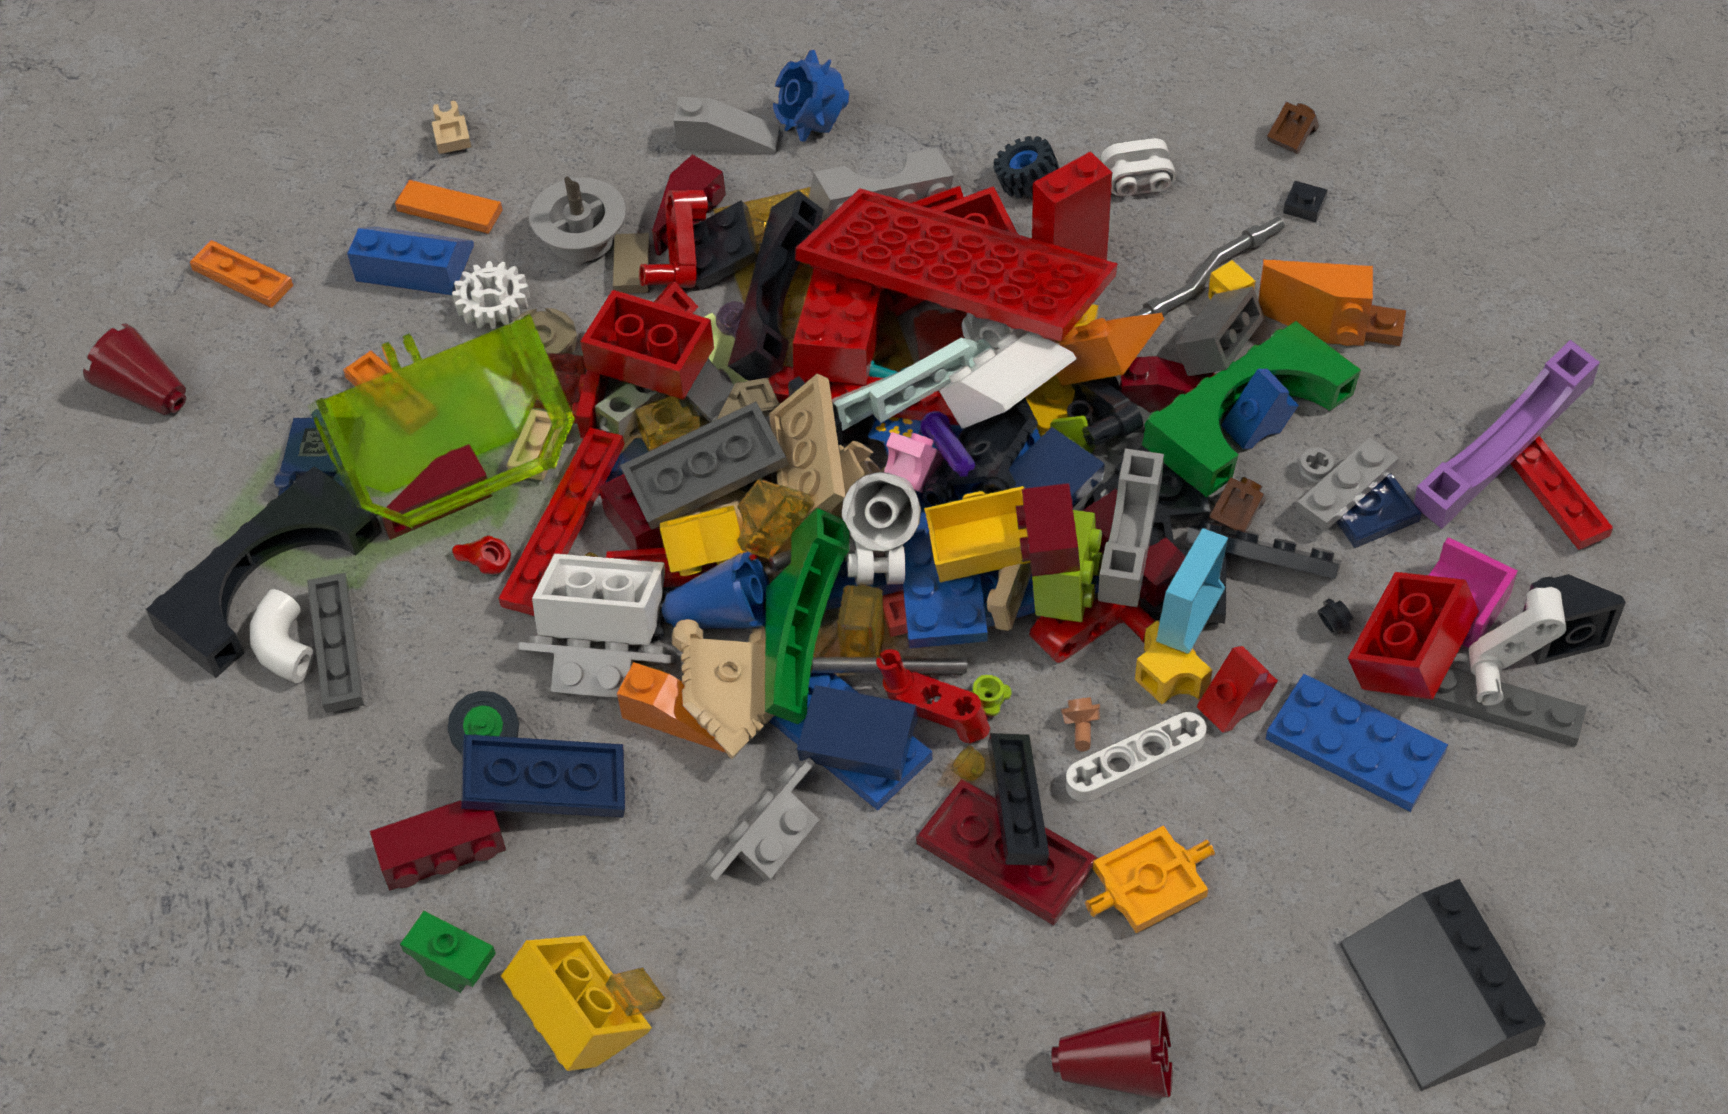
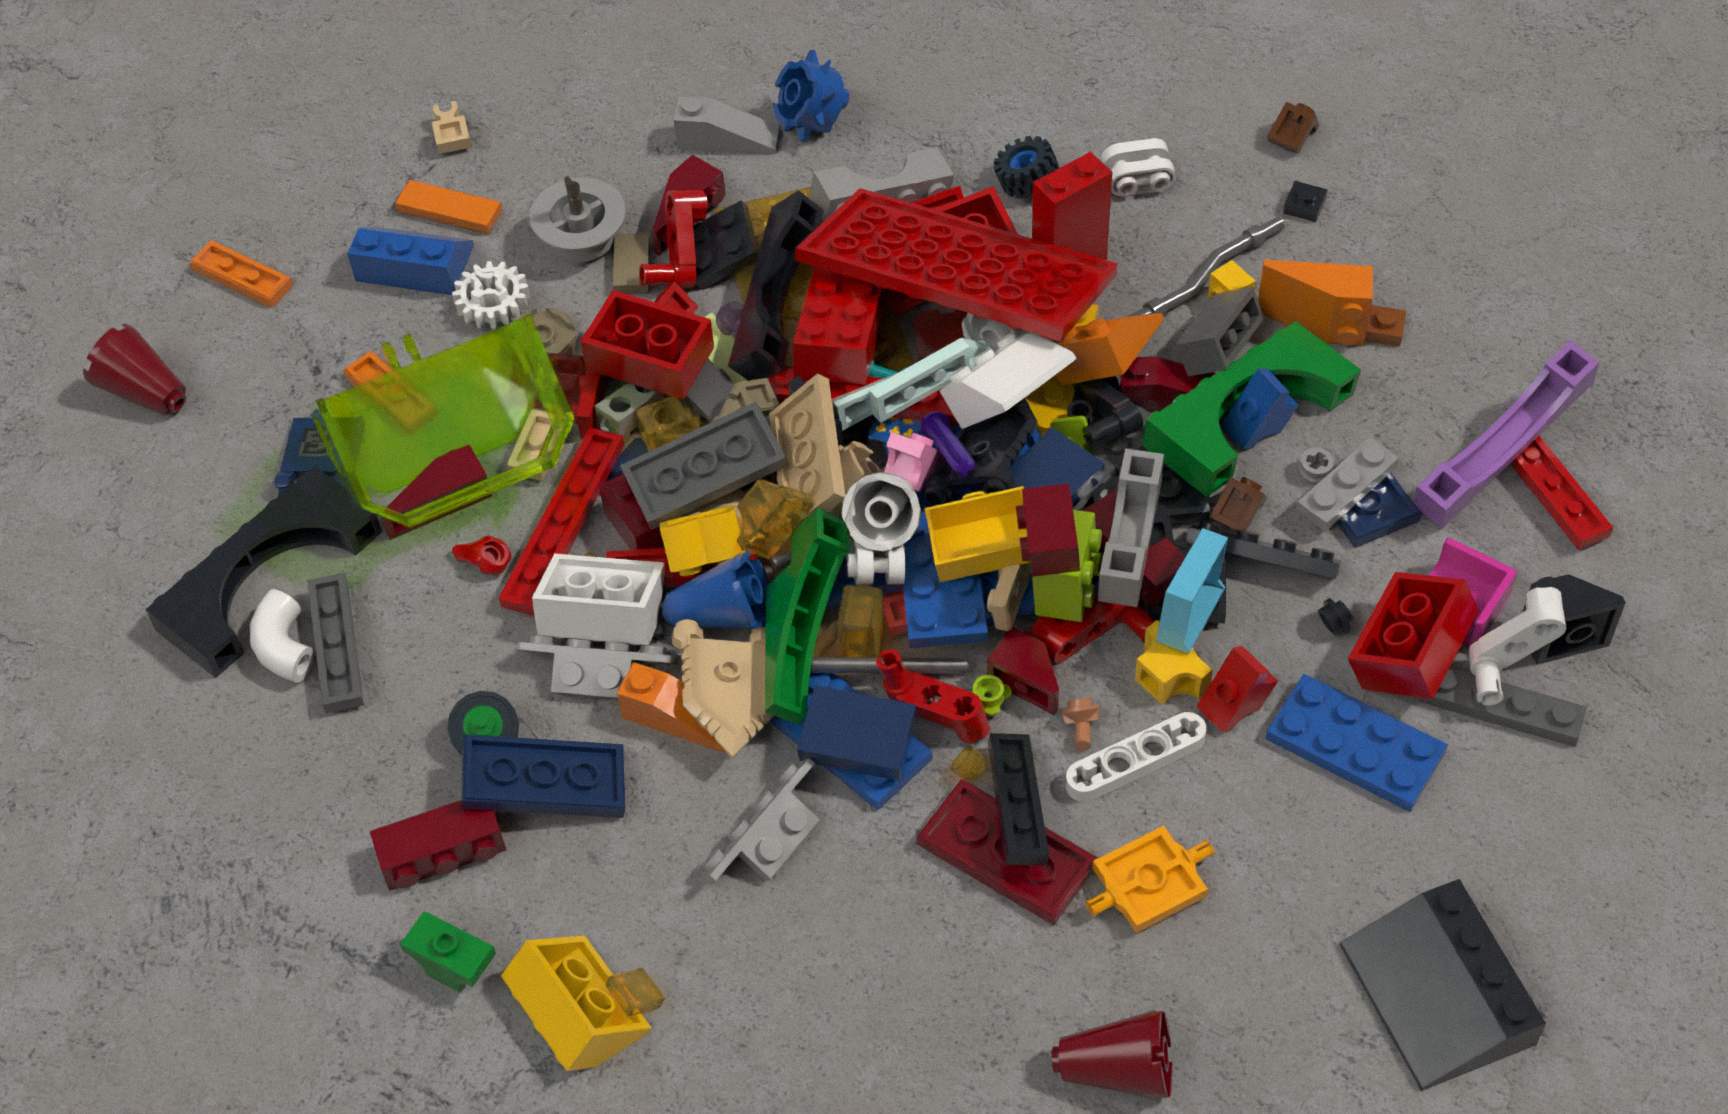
(1026, 668): none -> dark red slope

